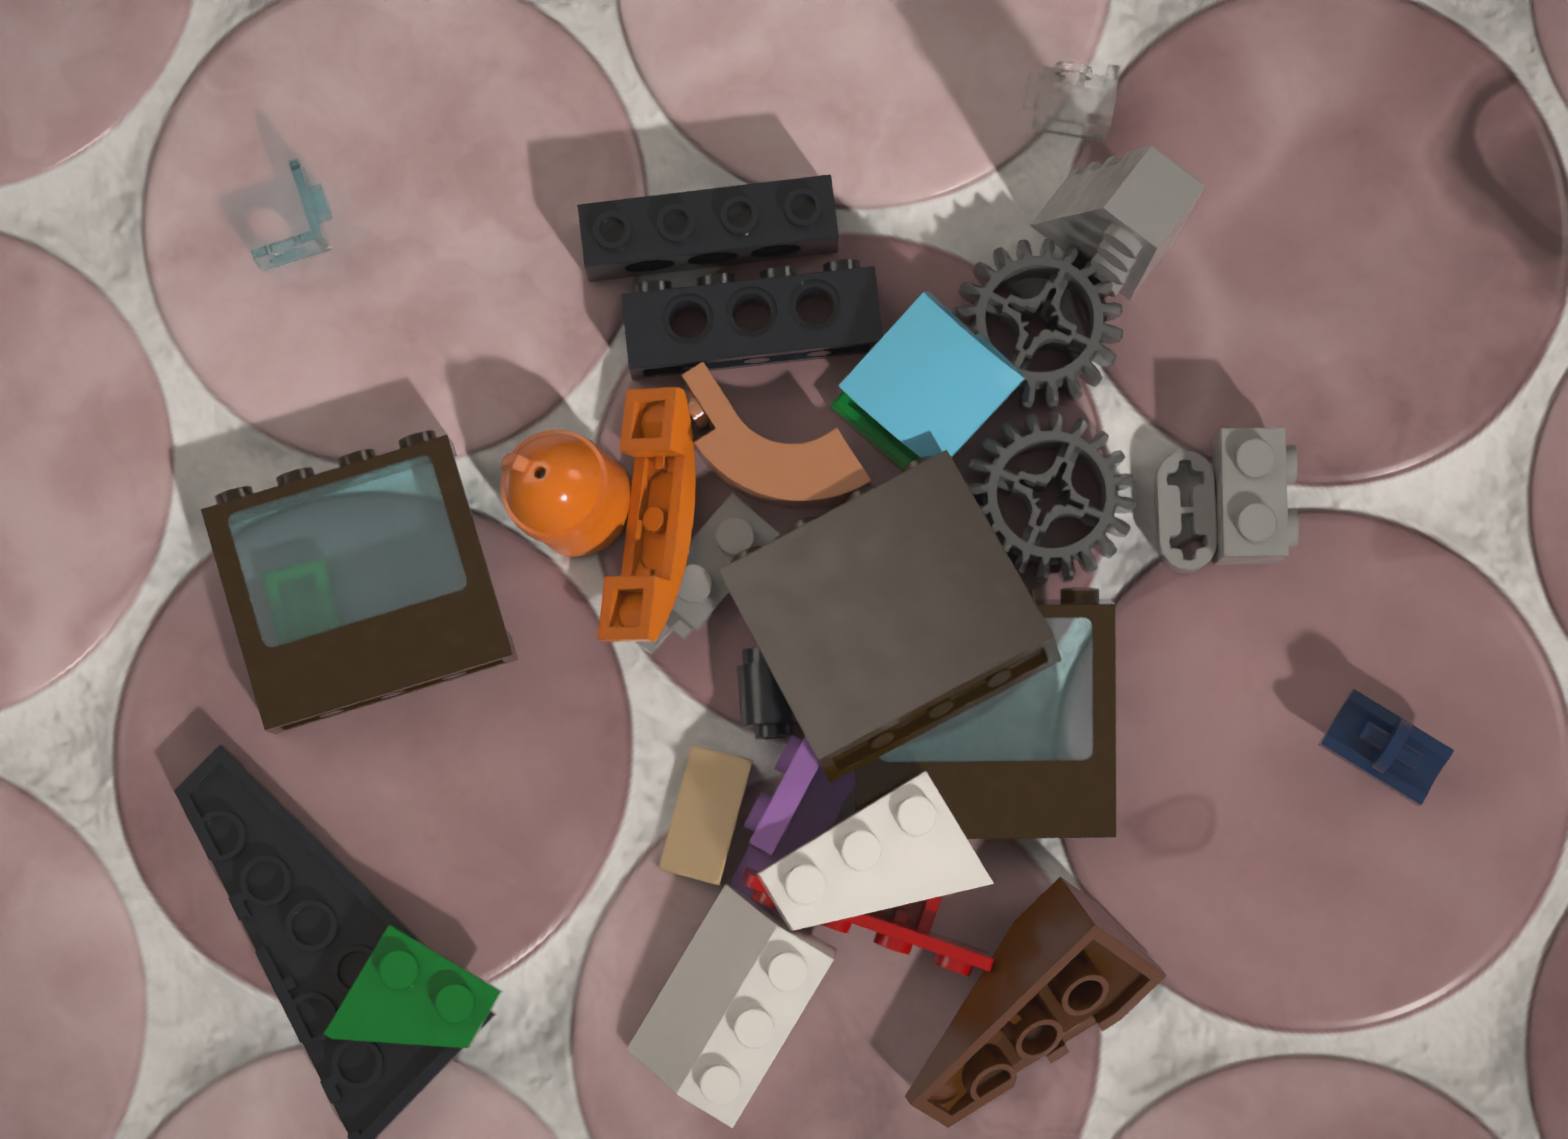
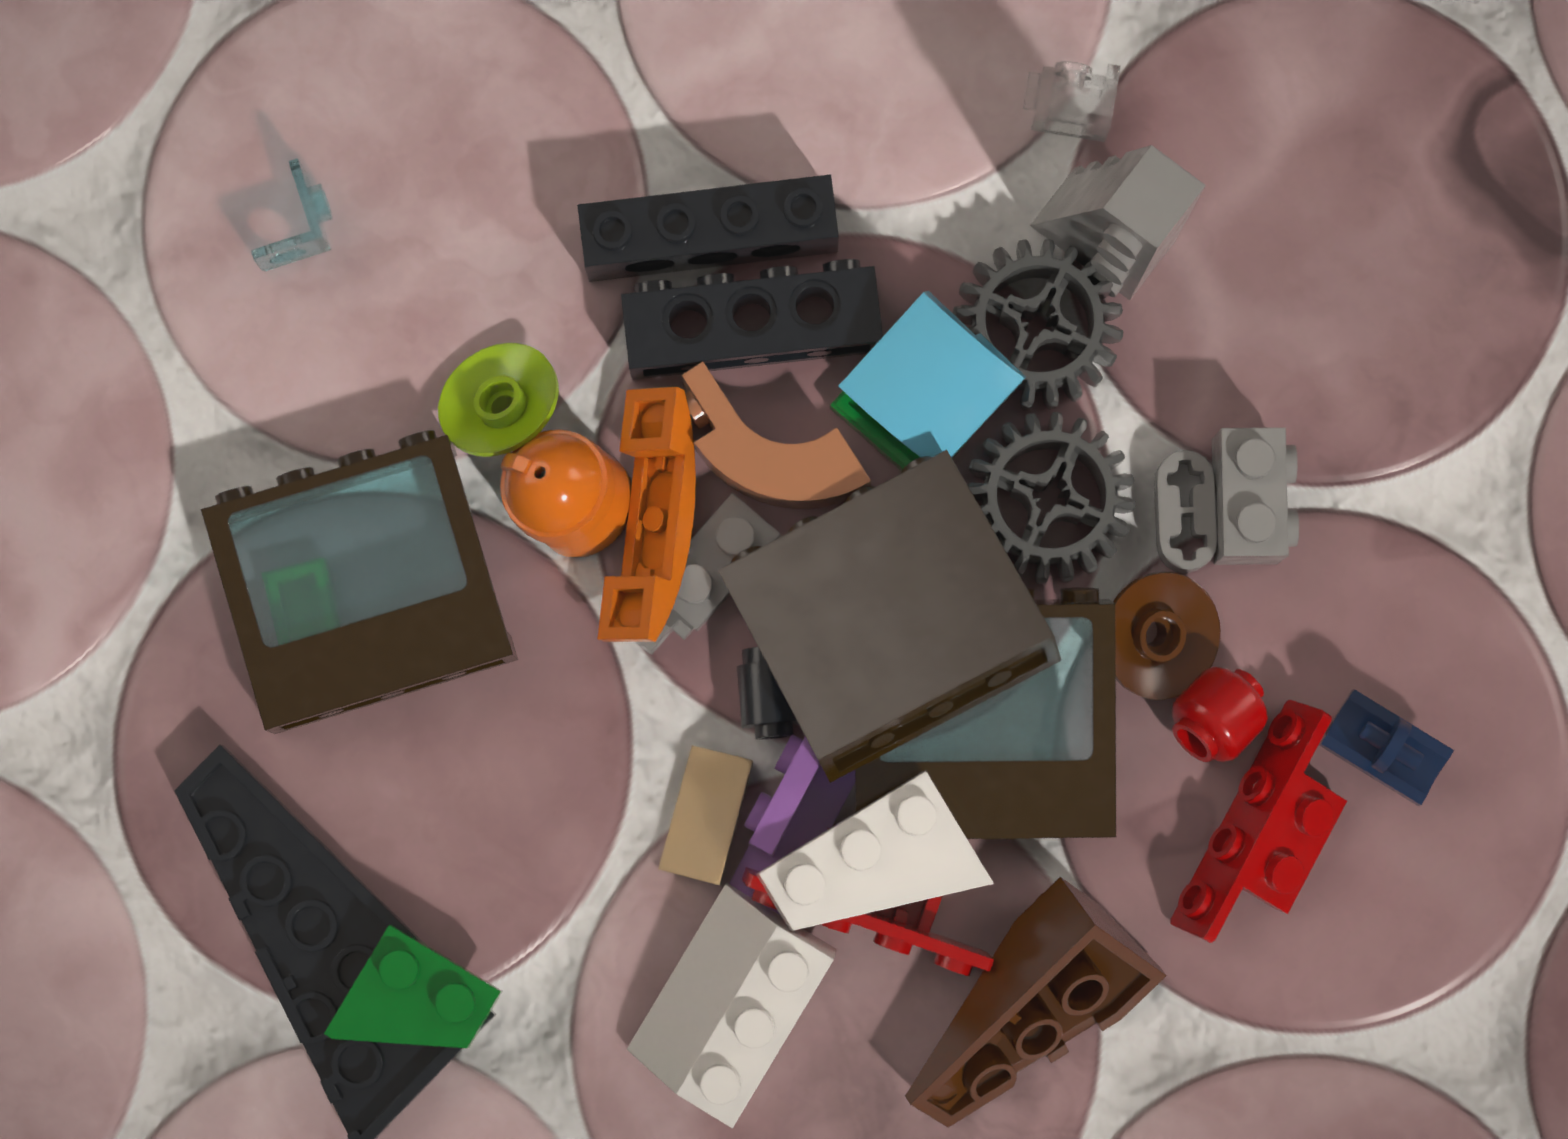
(486, 385): none -> lime dish
(1184, 639): none -> reddish brown dish
(1219, 714): none -> red head
(1269, 829): none -> red bracket

